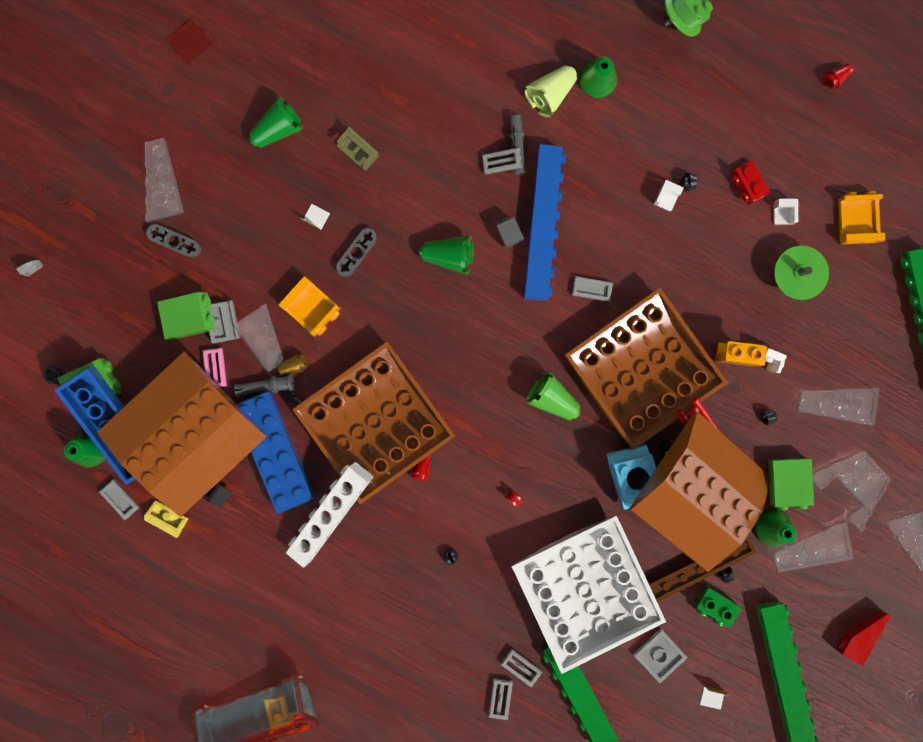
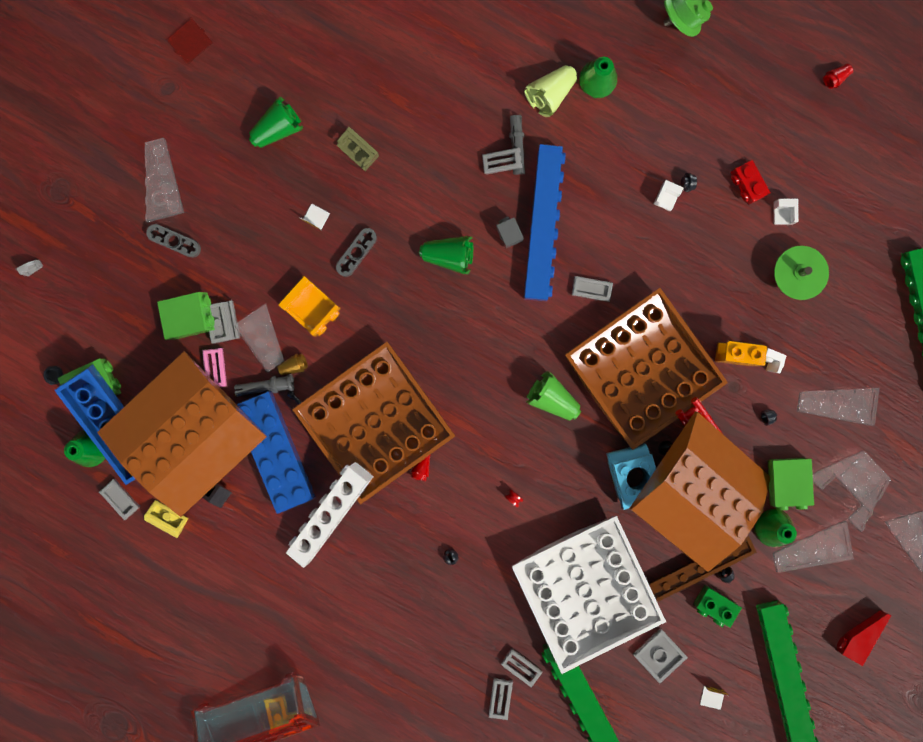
(860, 218): light orange panel -> none

